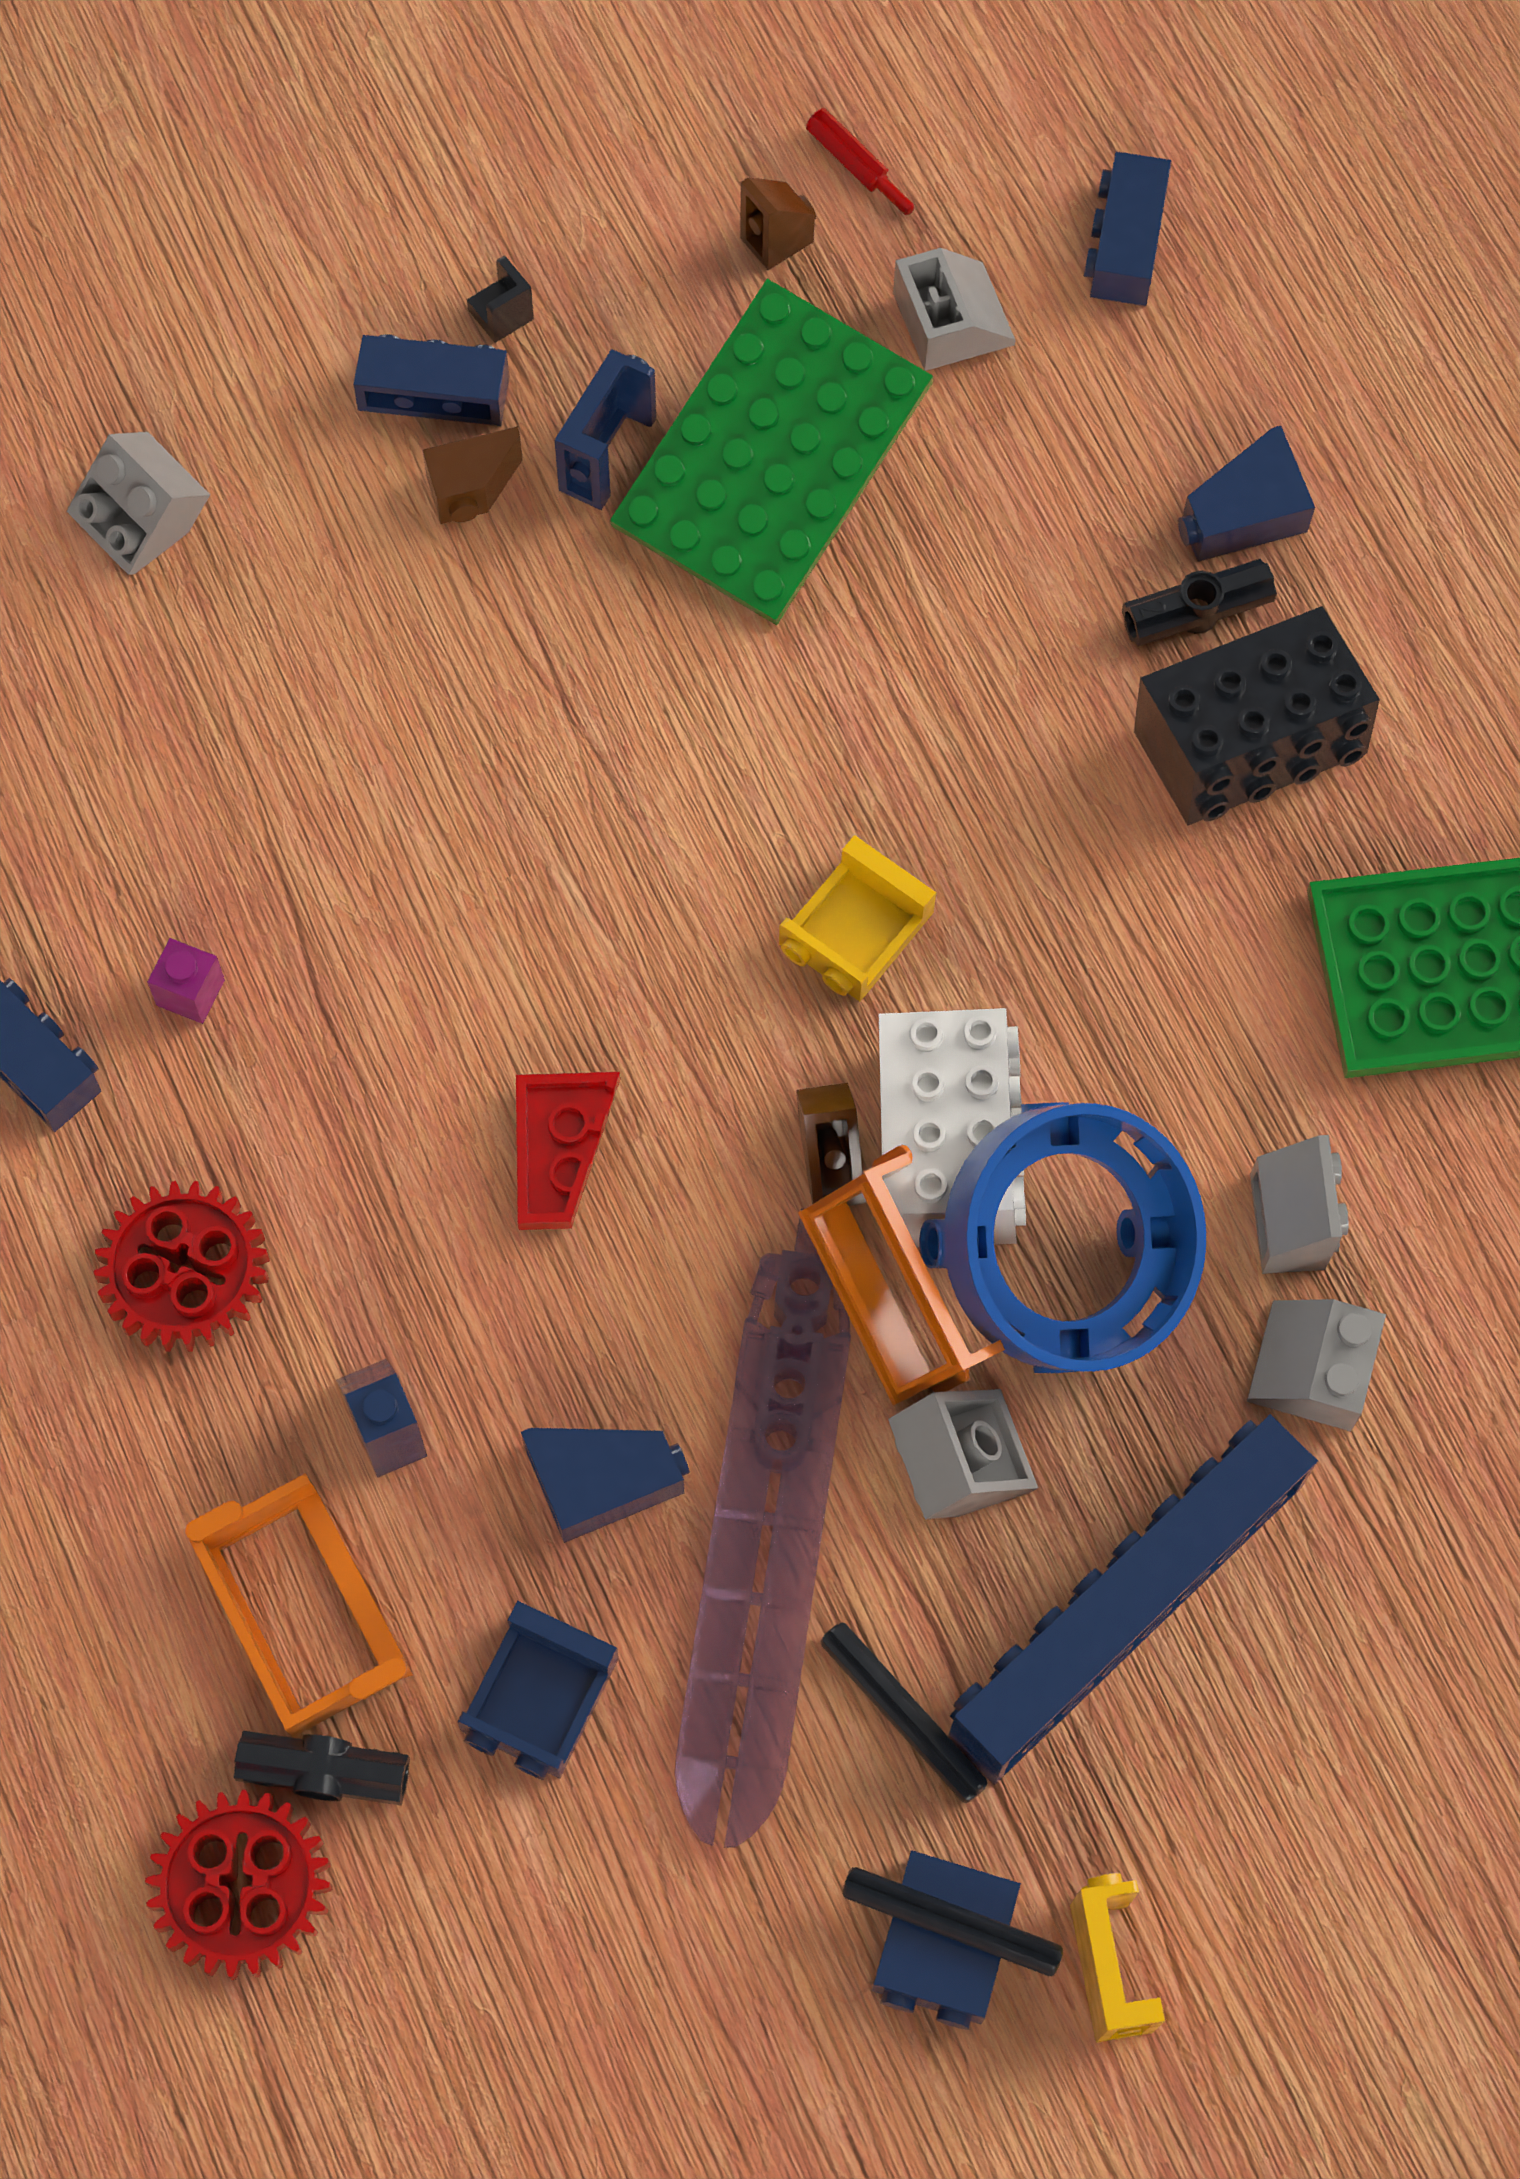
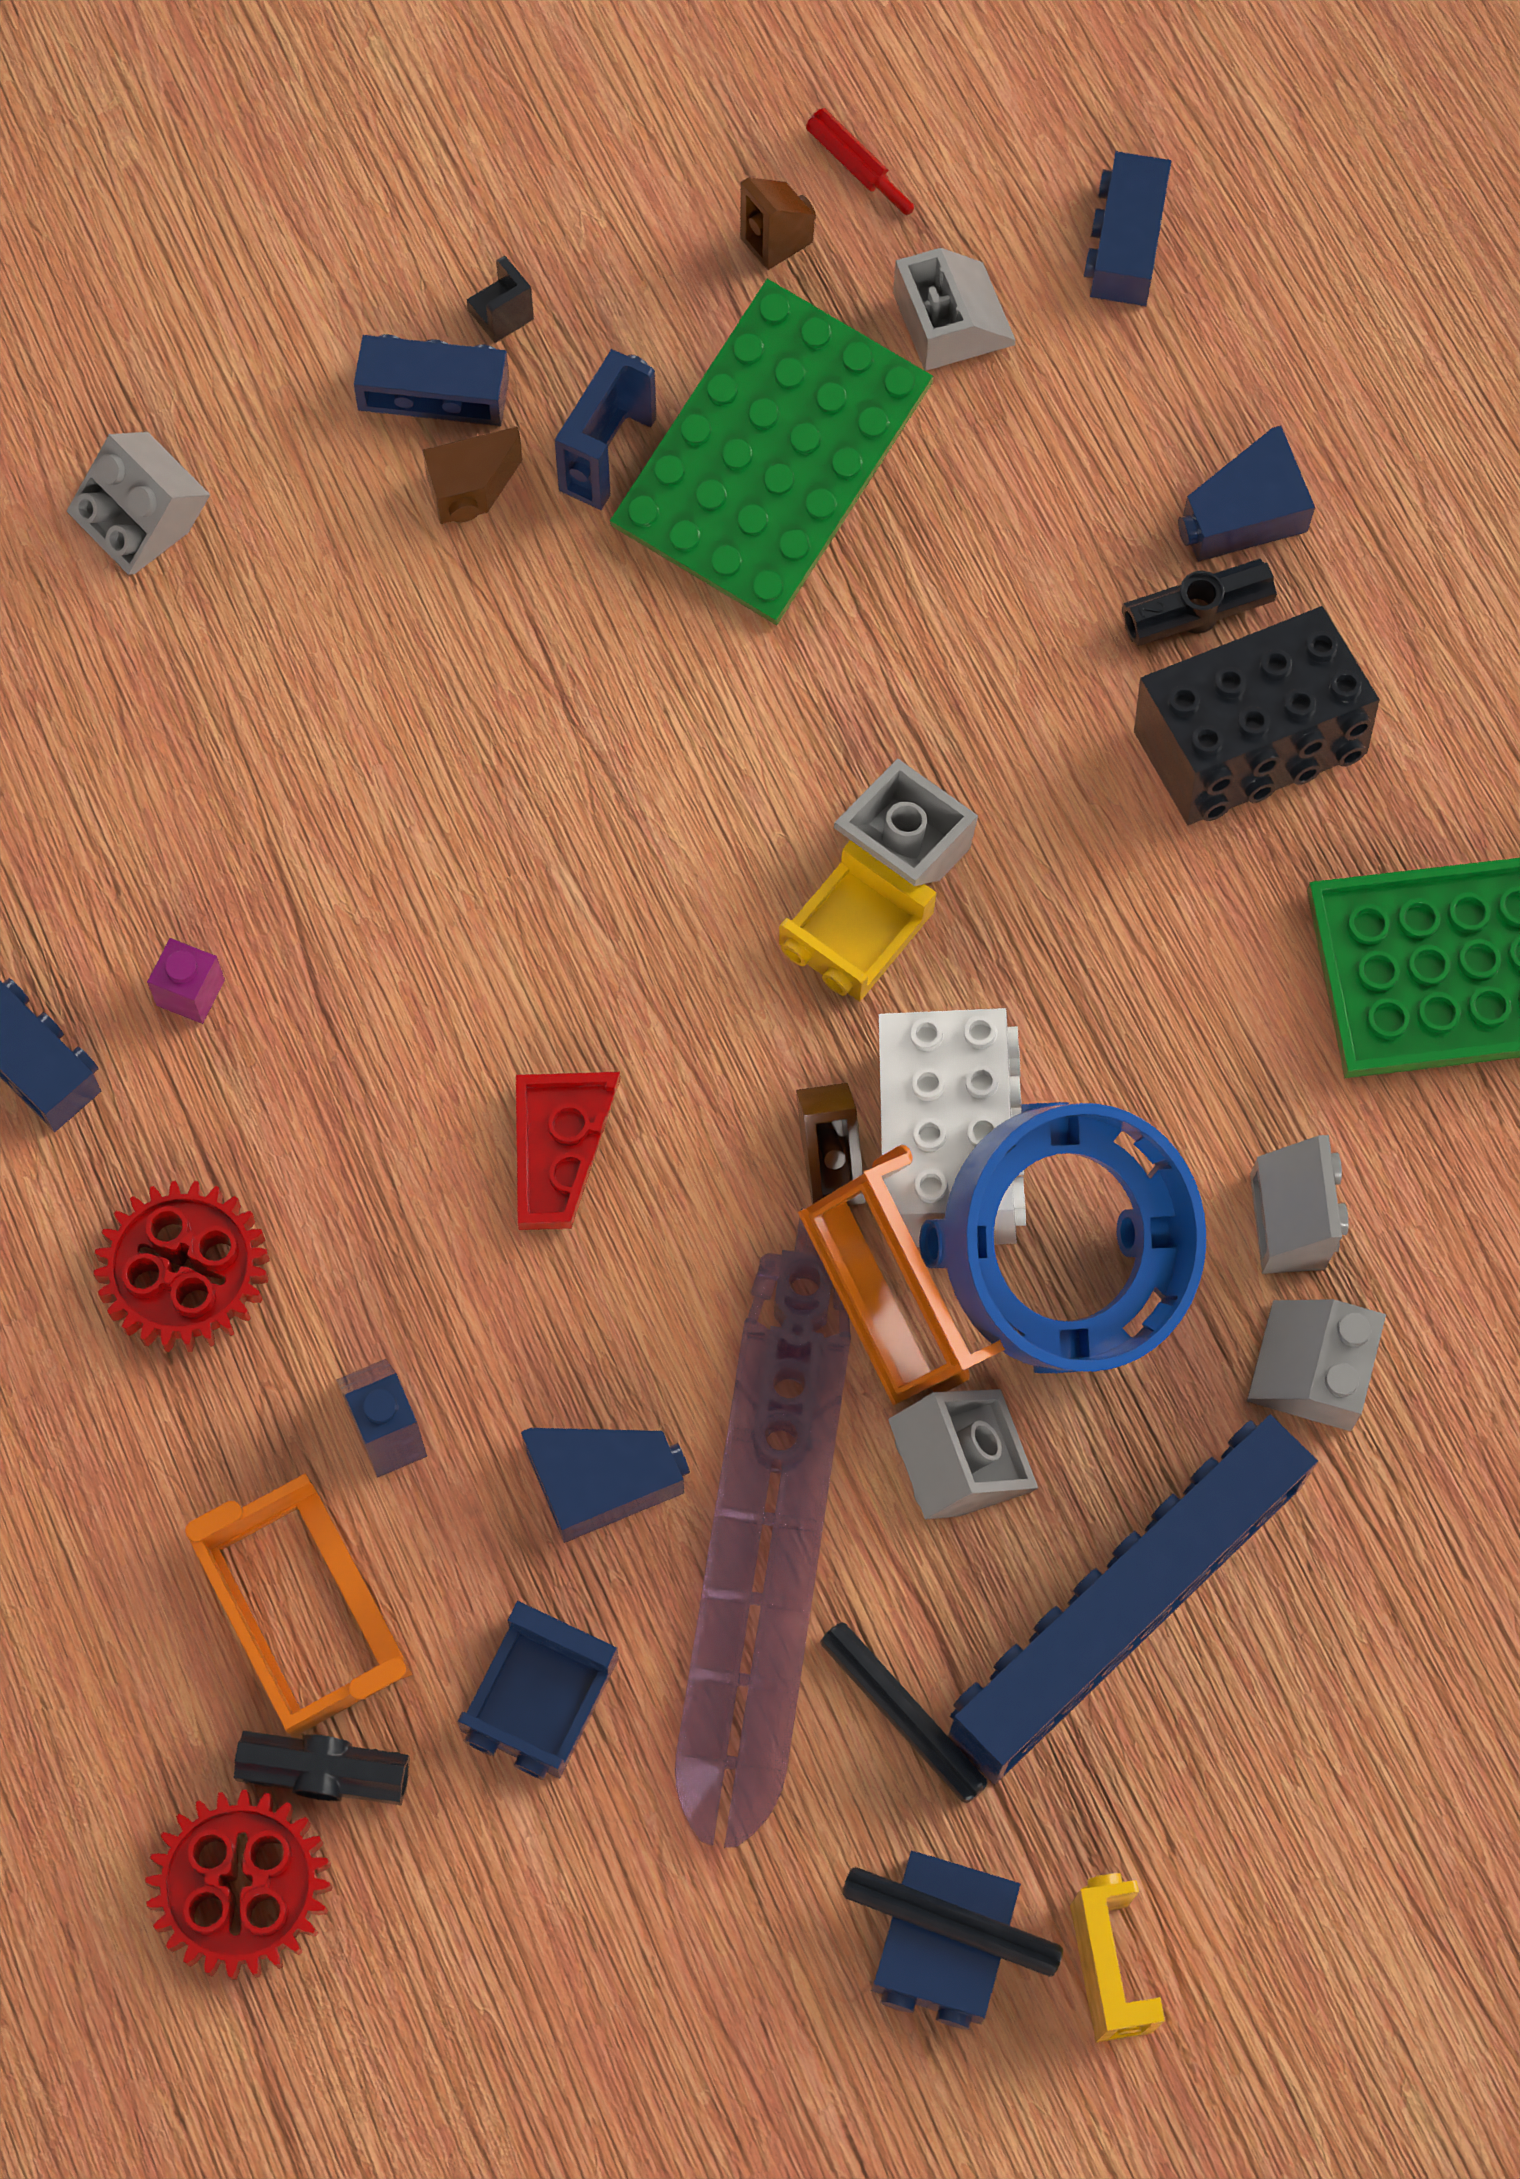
(909, 825): none -> light grey slope

